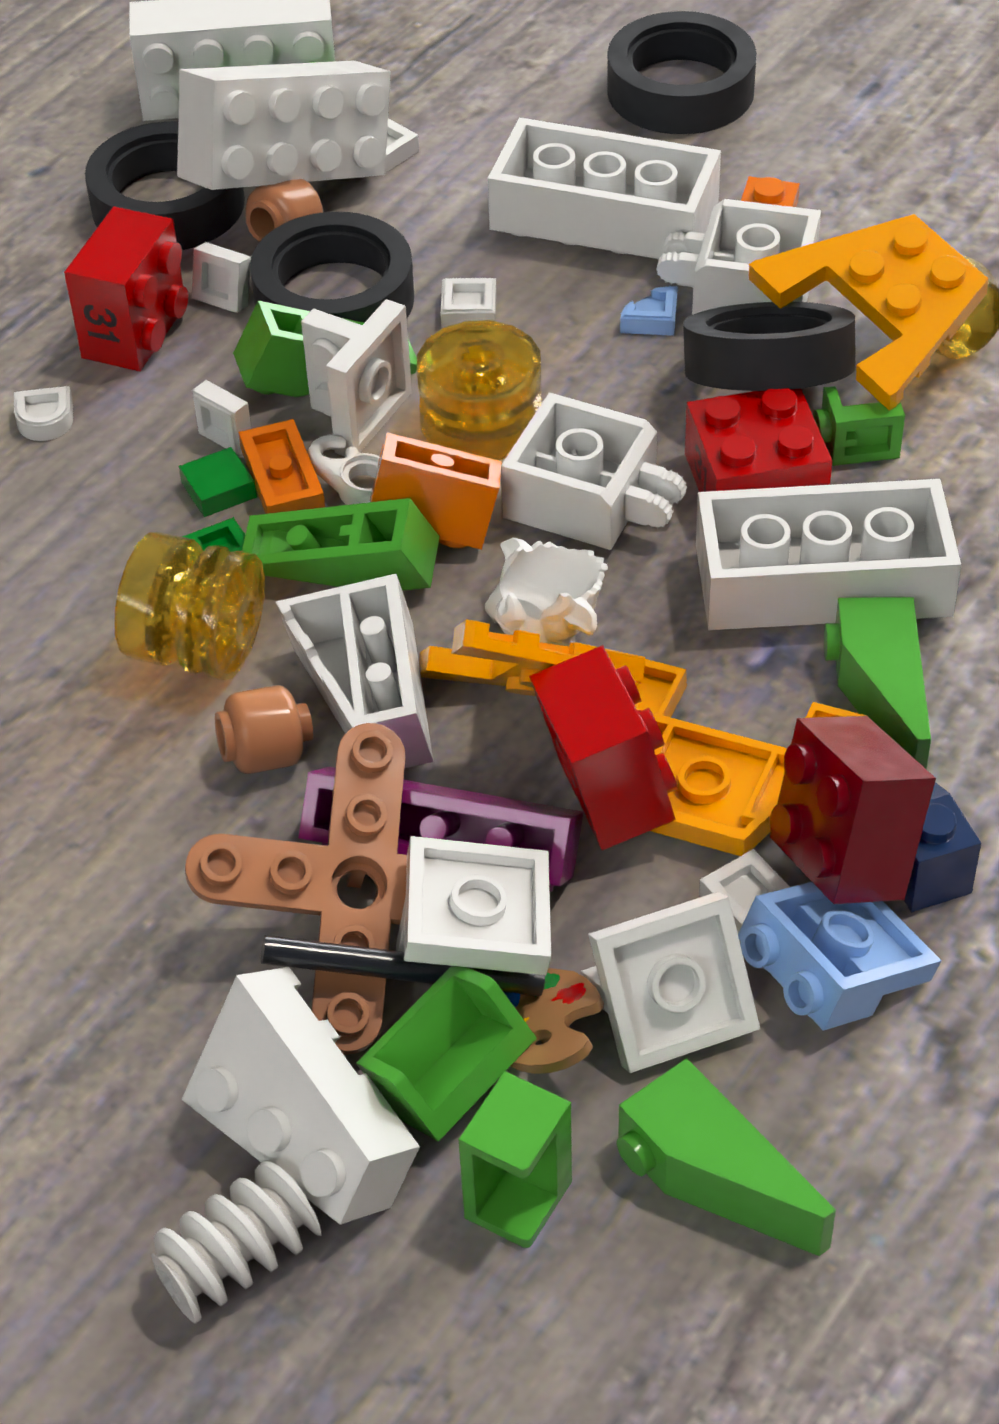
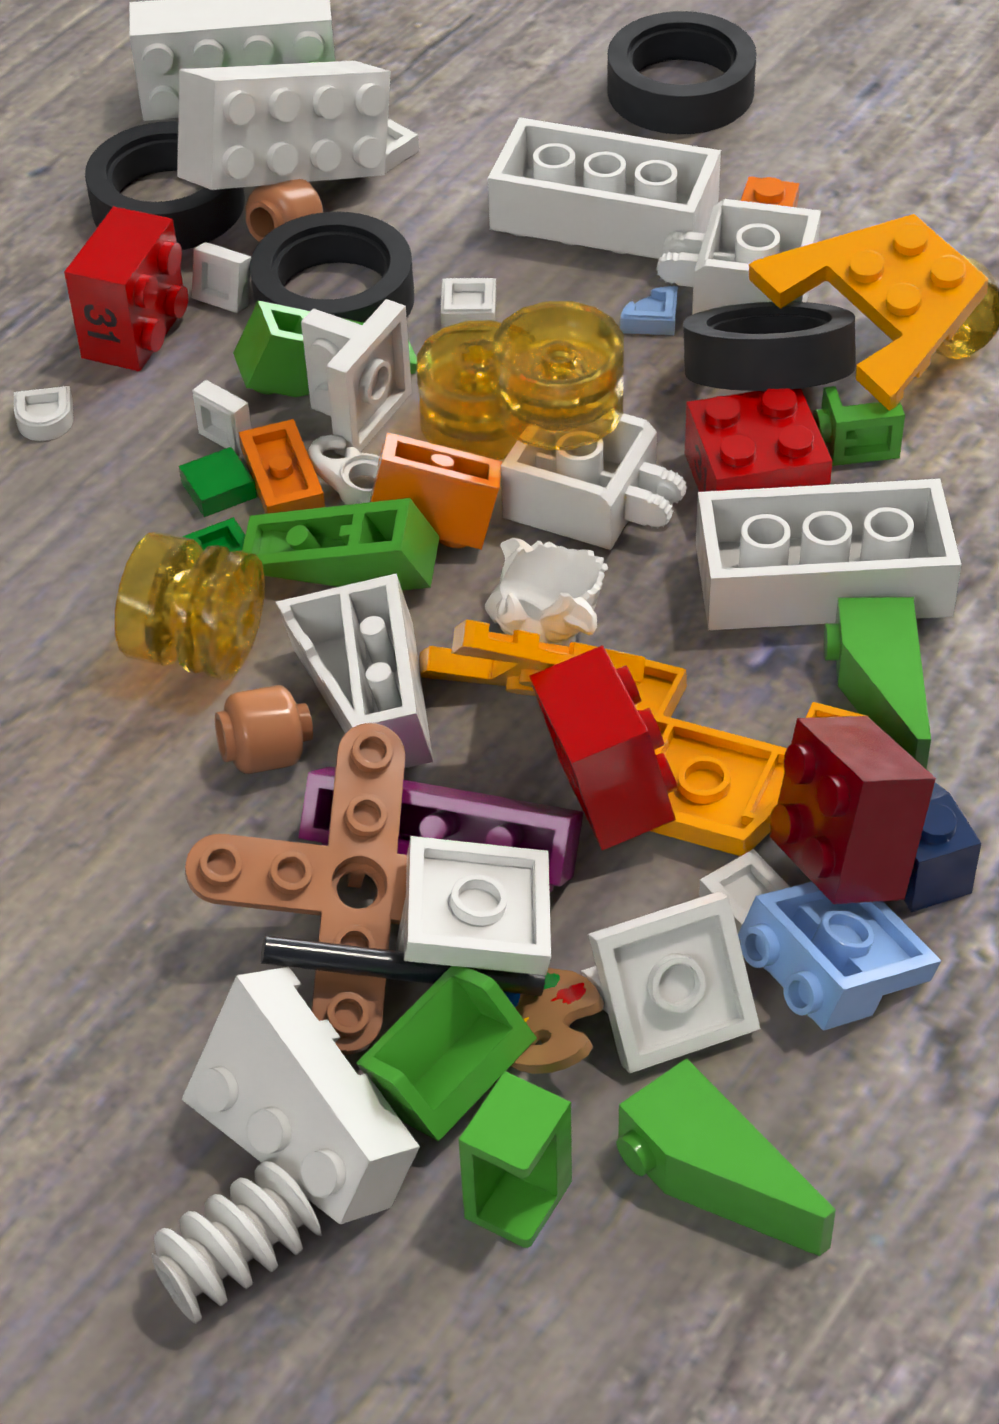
(558, 375): none -> clear yellow wheel

